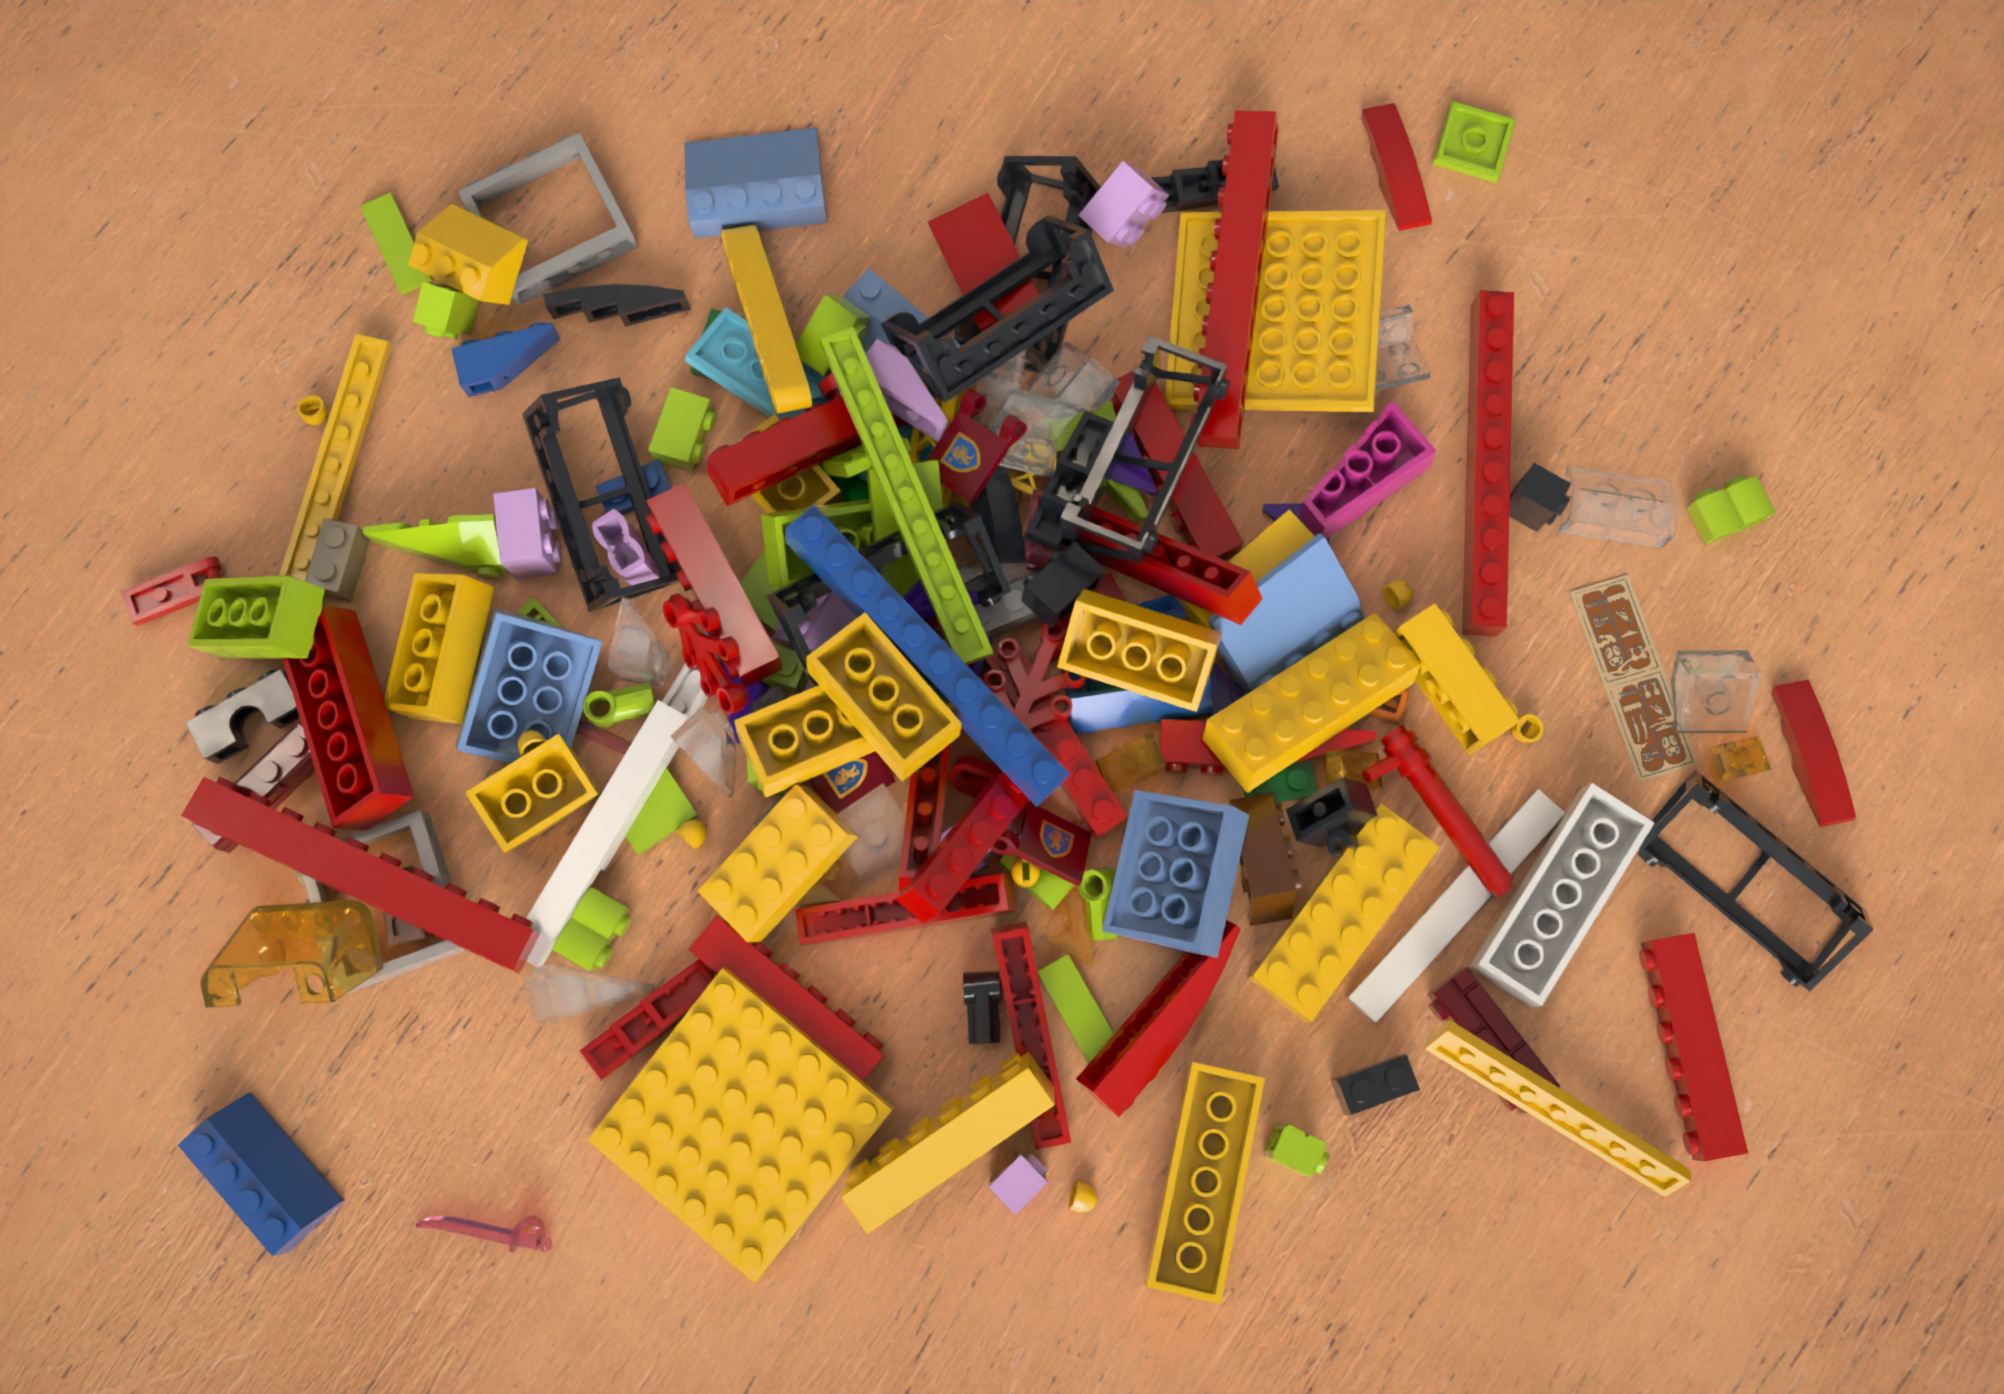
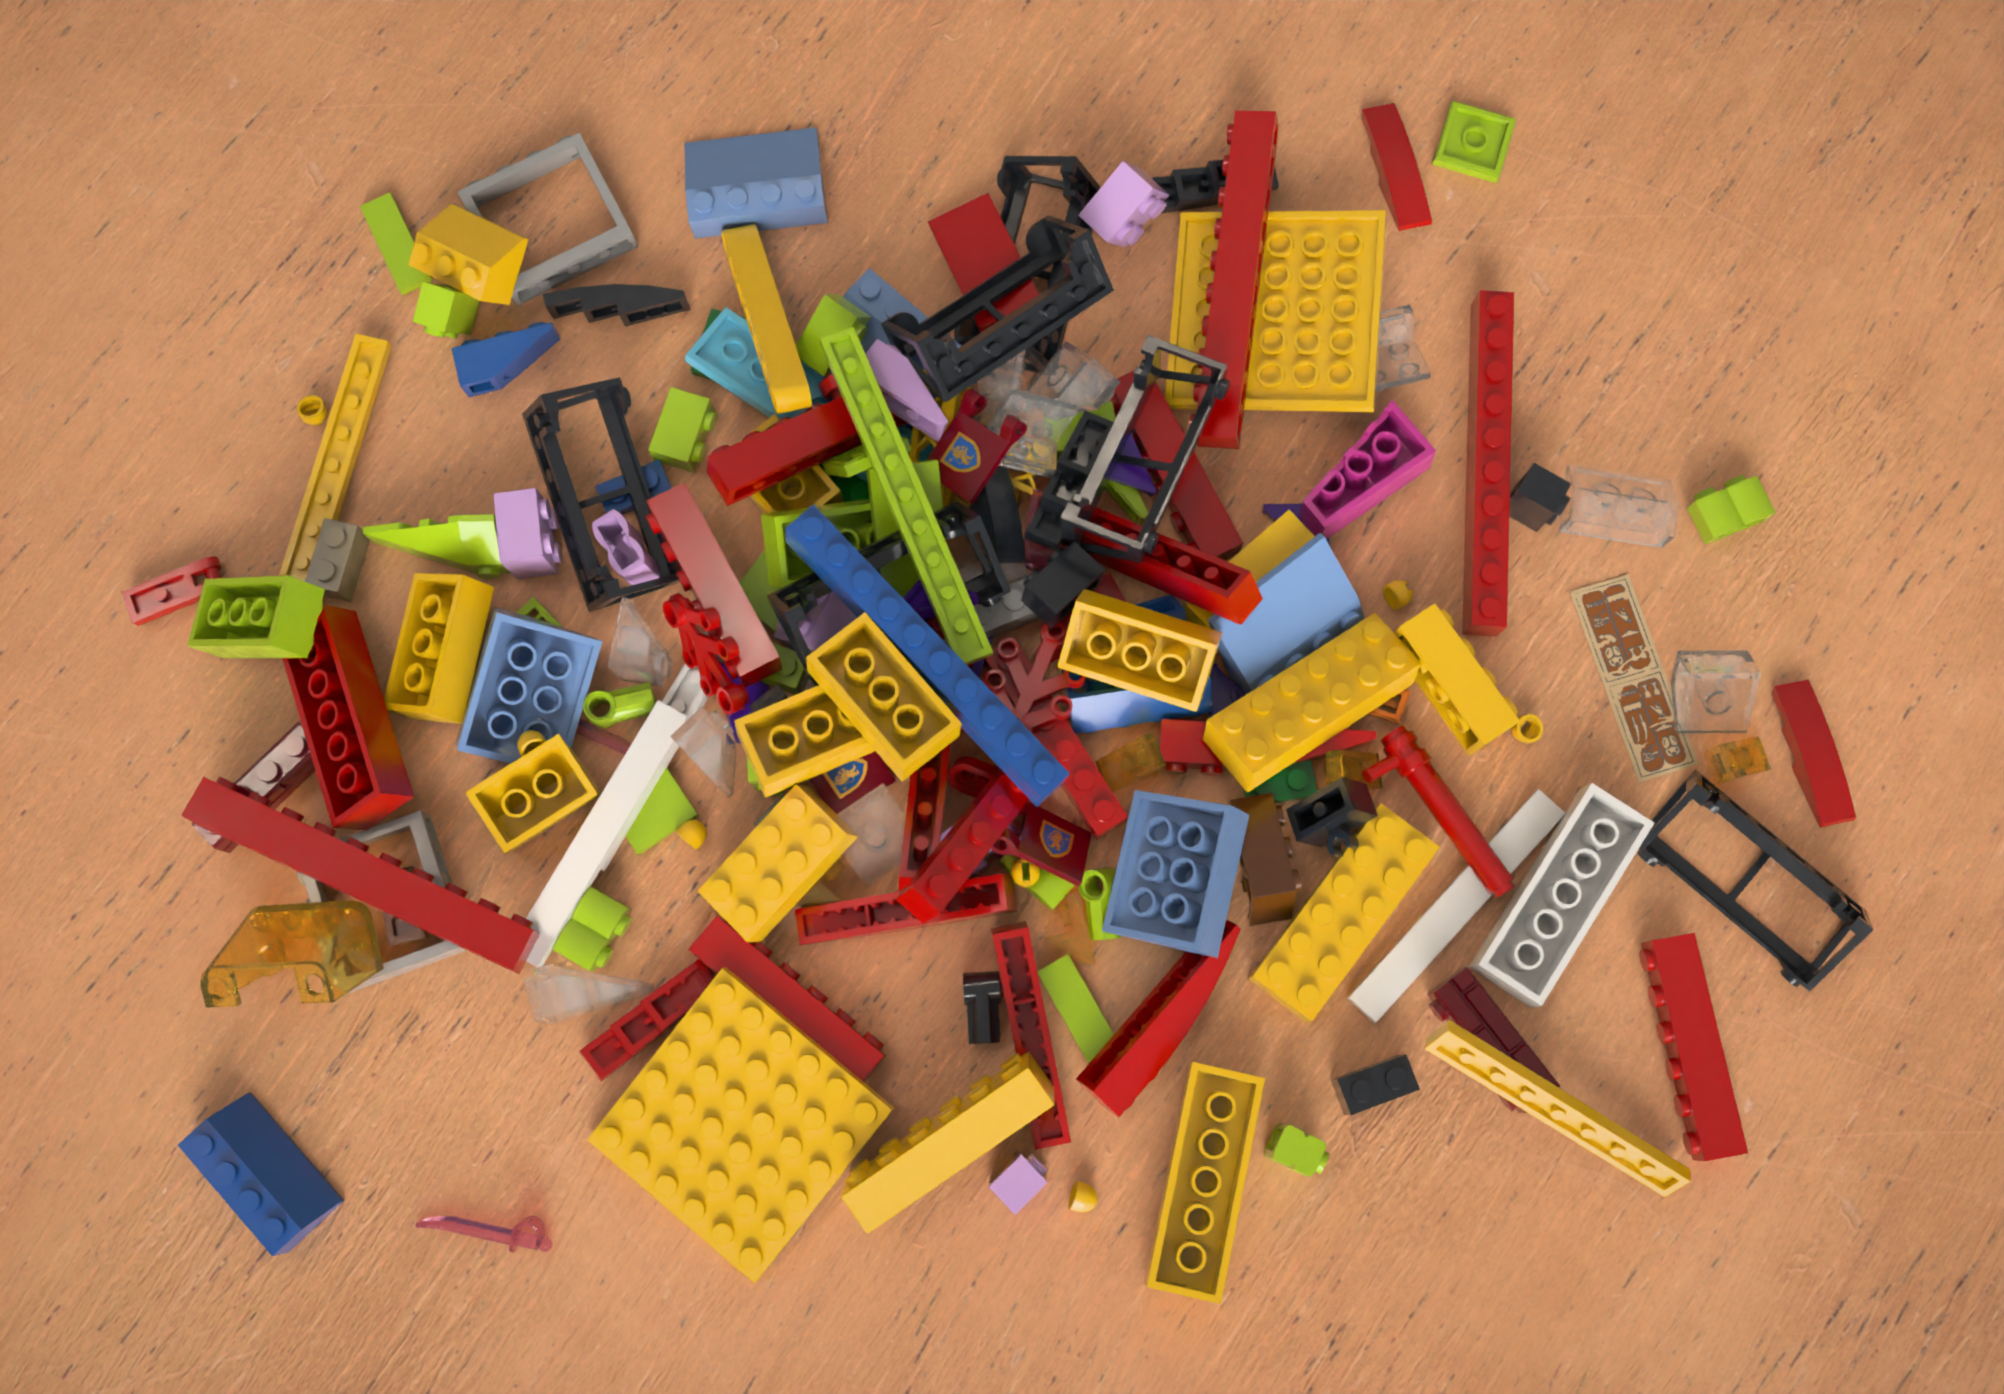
(220, 727): arch -> none

